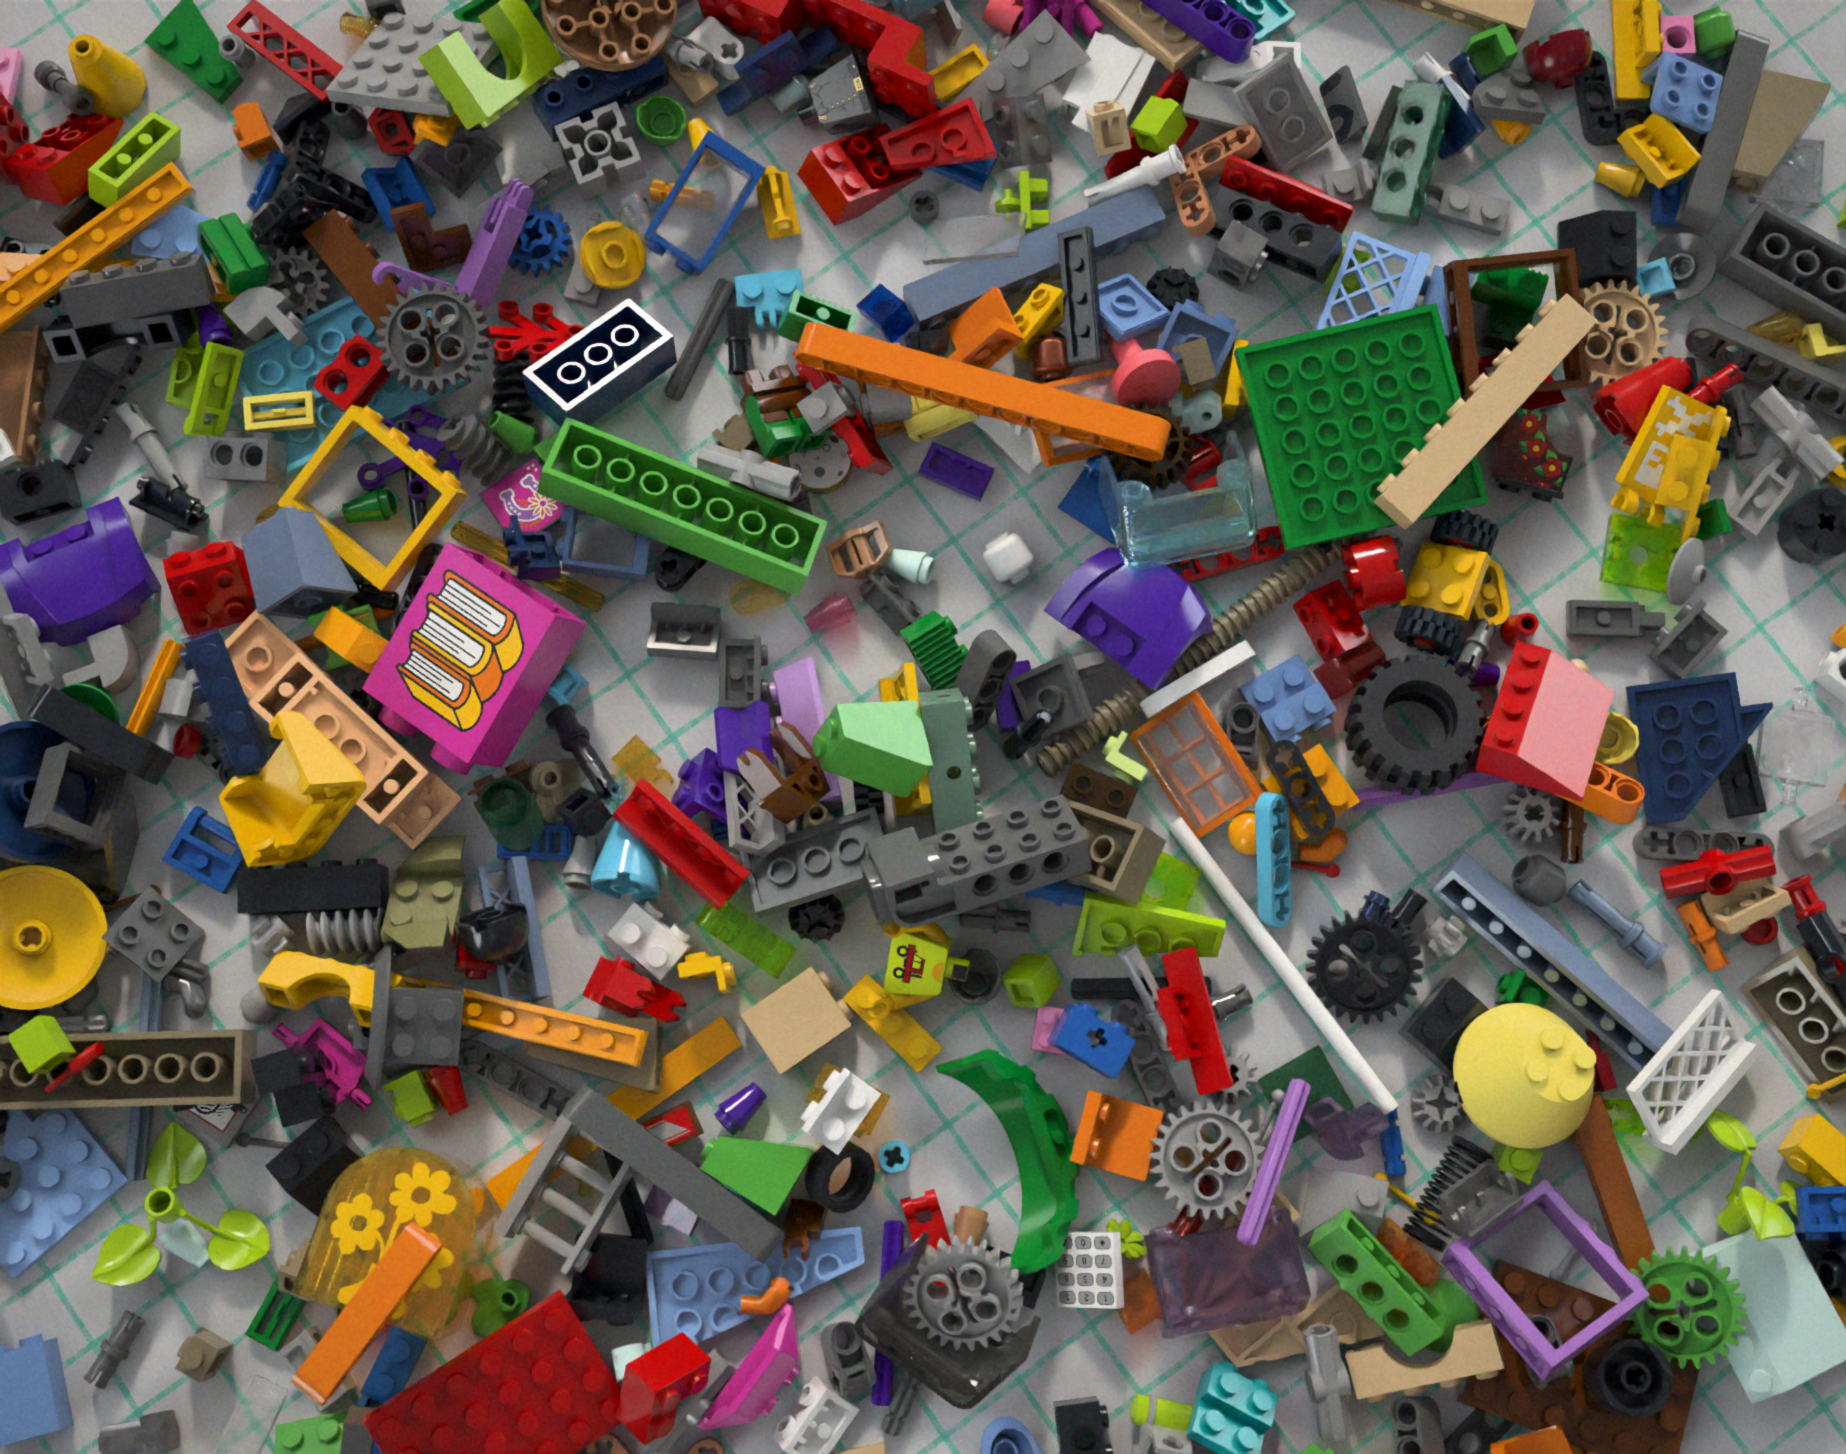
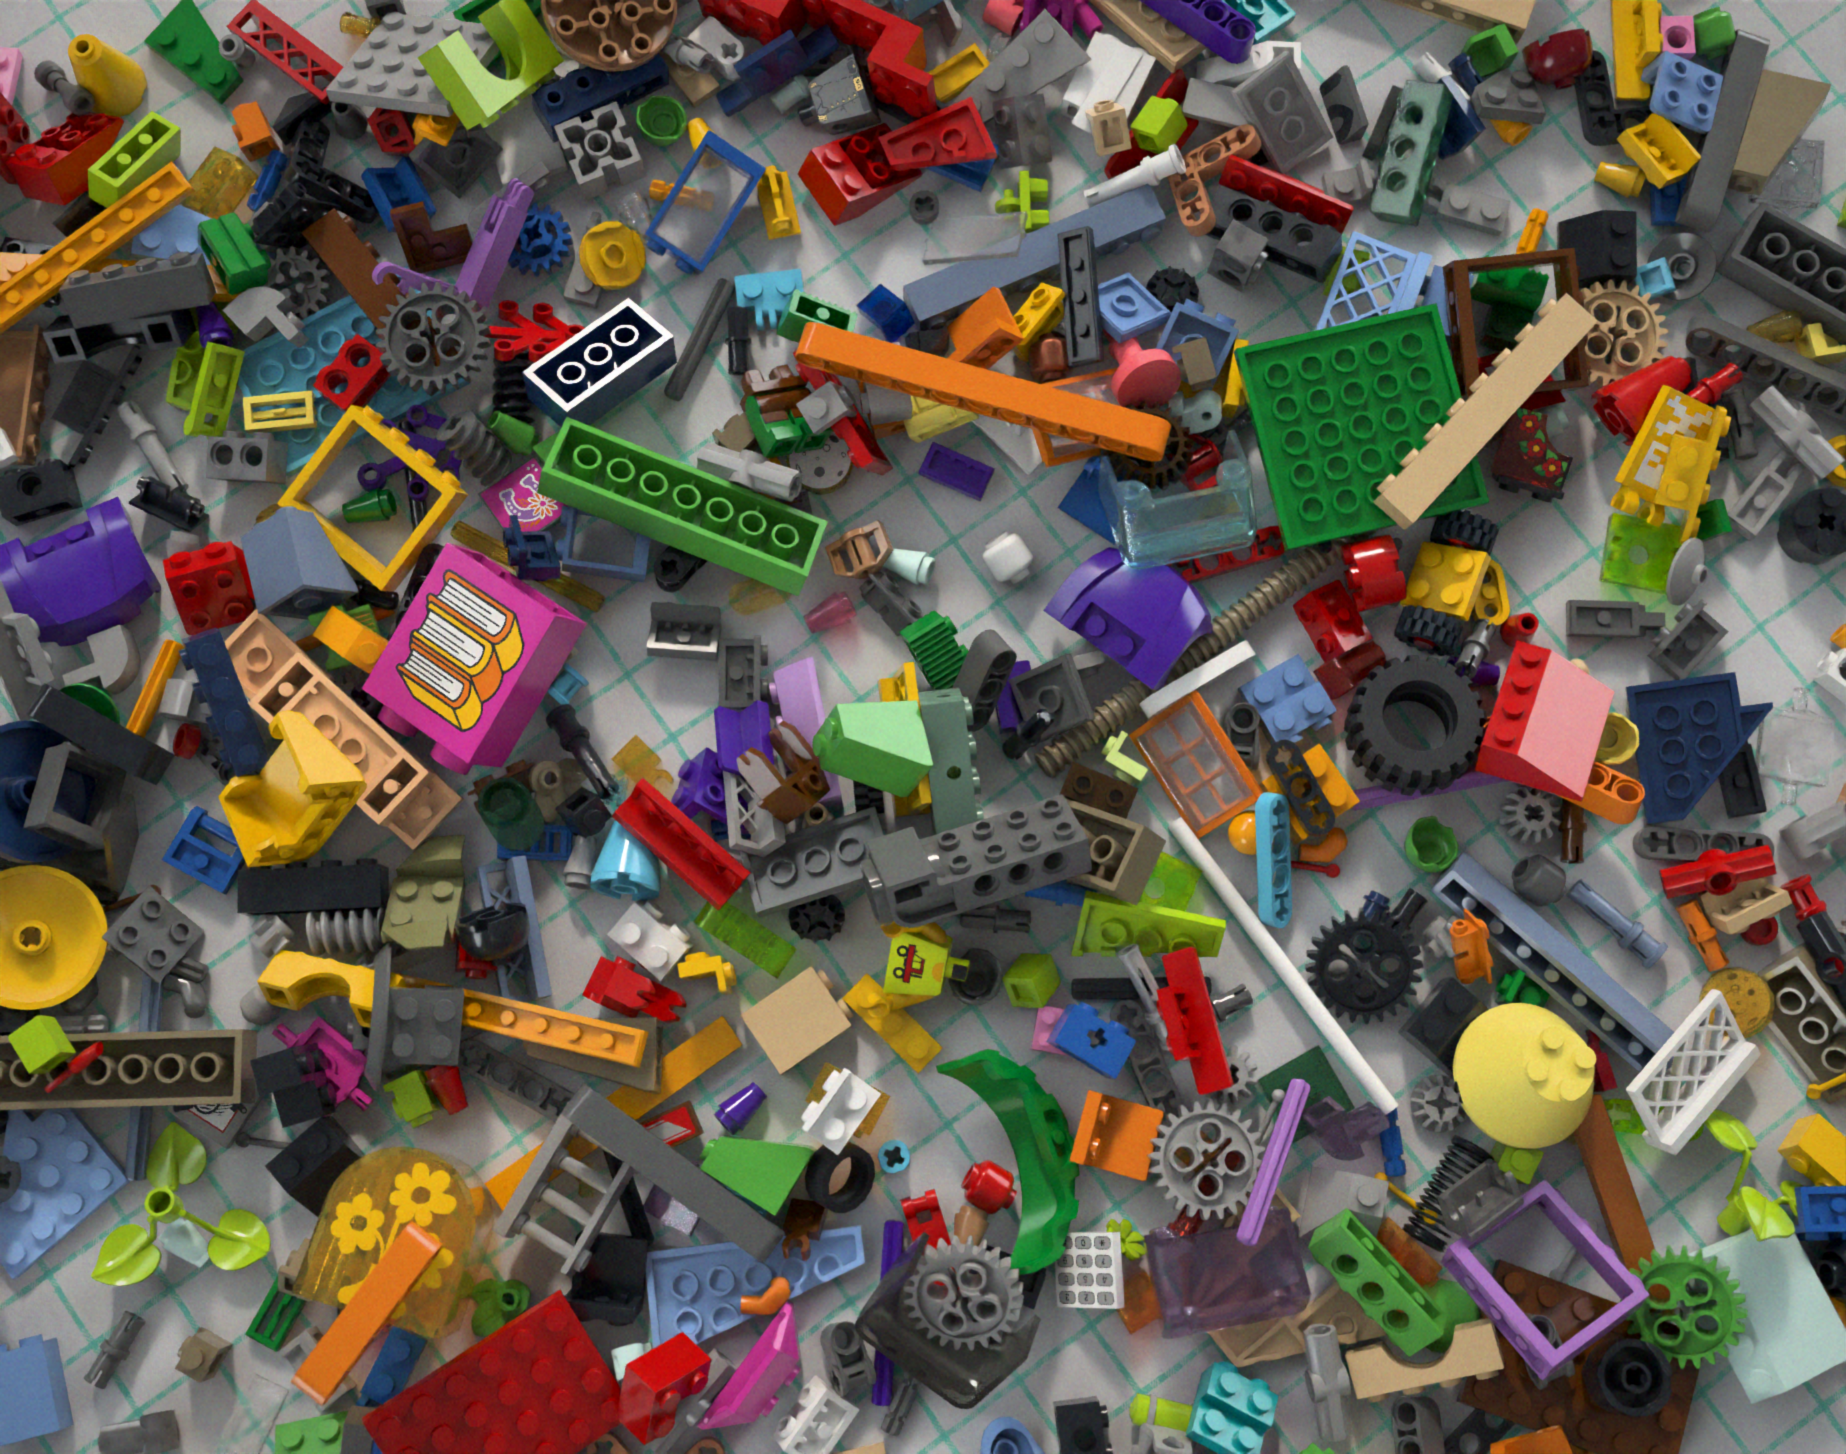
(219, 184): none -> clear yellow bracket
(989, 1187): none -> red head
(1431, 845): none -> bright green hair
(1471, 936): none -> orange hinge
(1533, 231): none -> light orange axle
(1746, 996): none -> clear yellow tile

